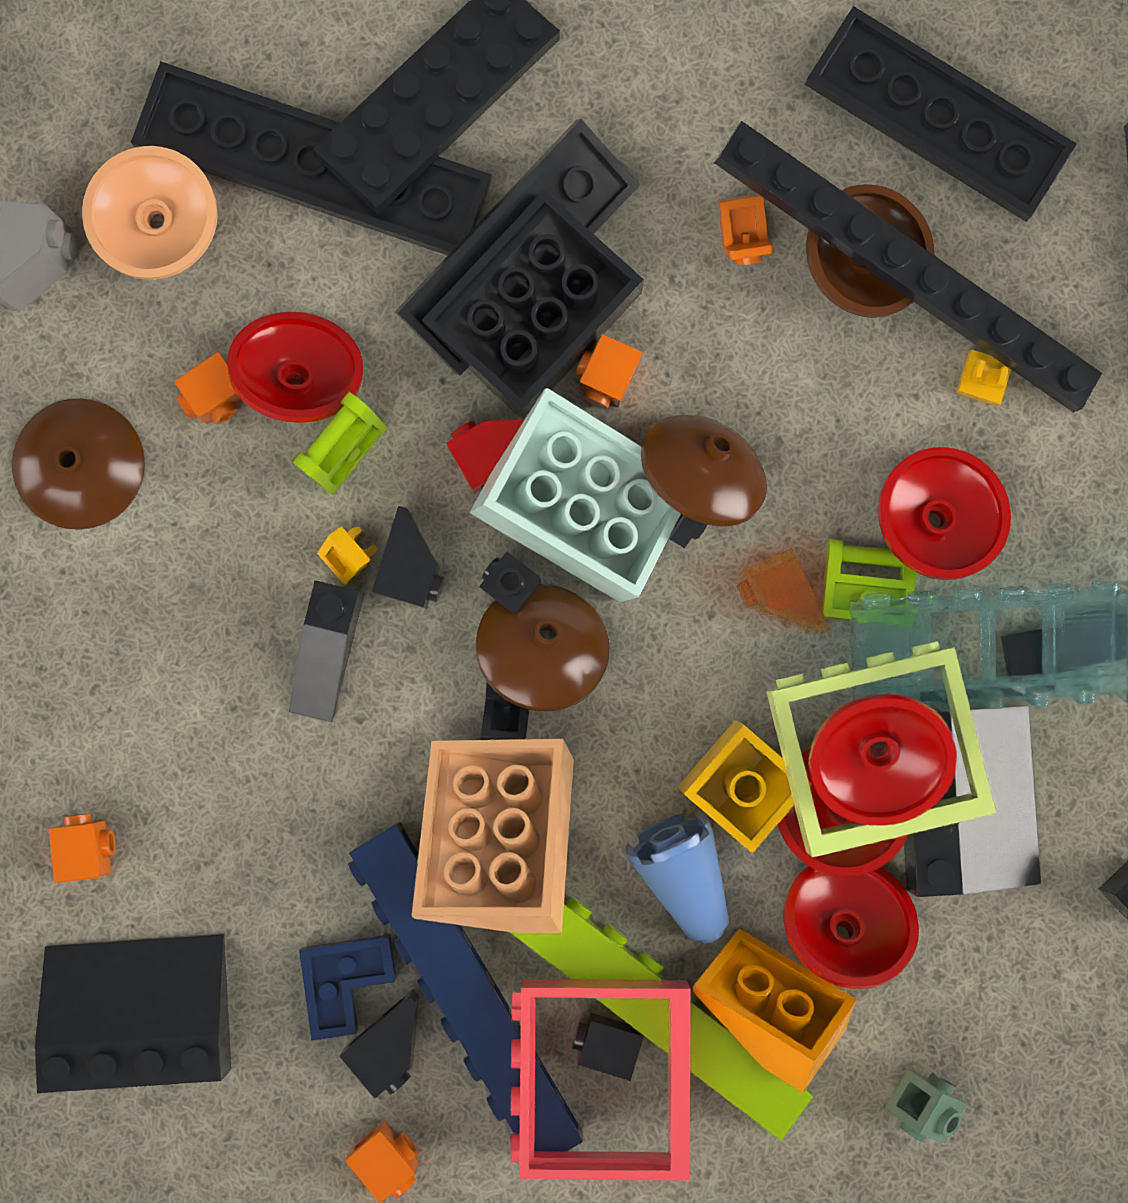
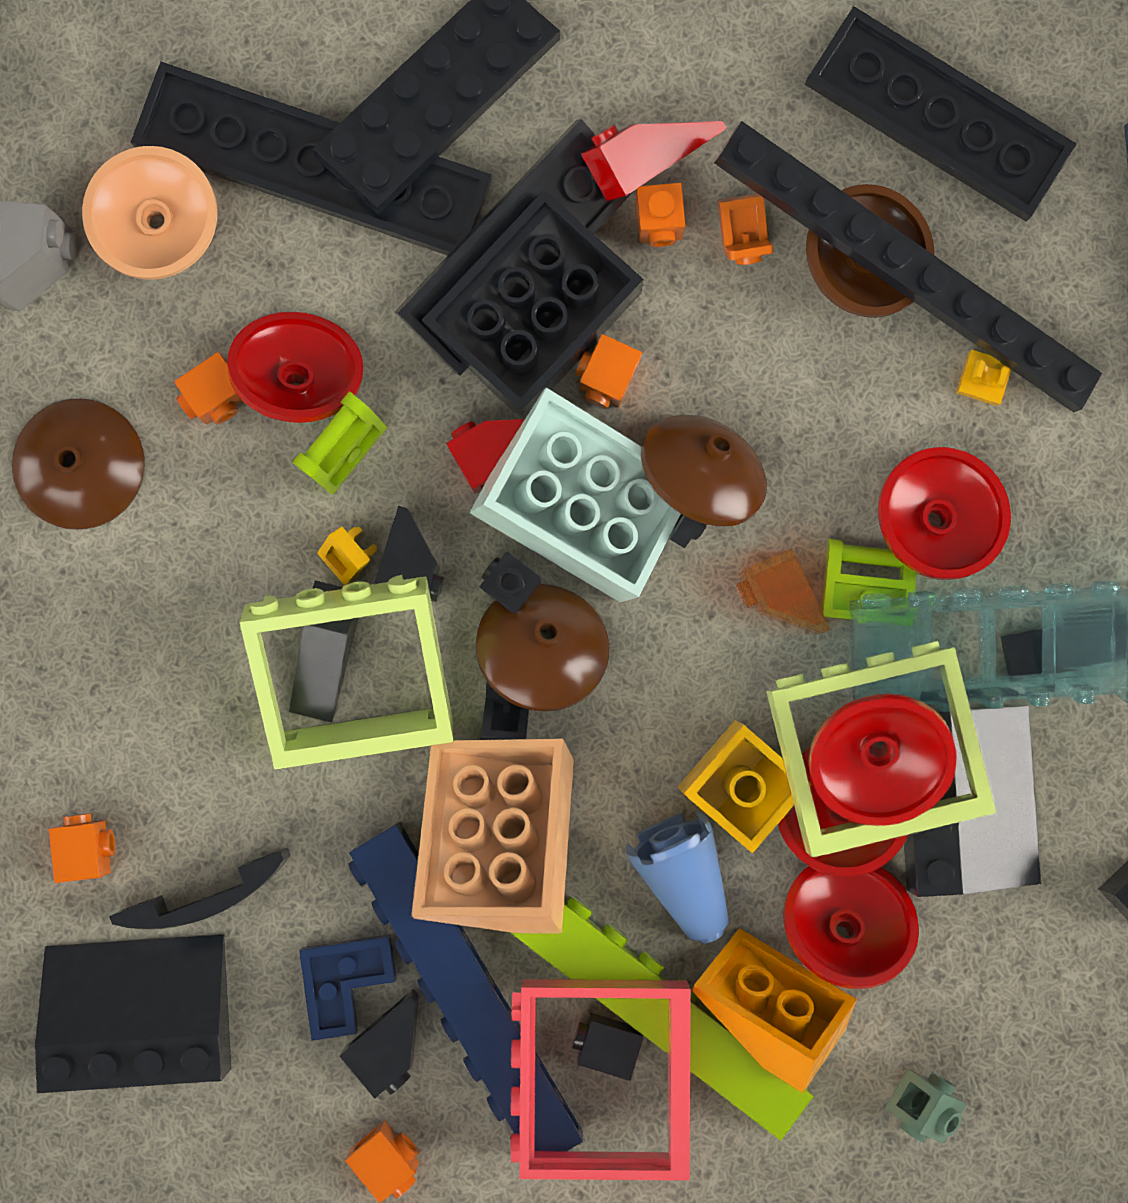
(154, 913): none -> black slope
(357, 736): none -> yellowish green window
(639, 152): none -> slope
(659, 214): none -> orange brick

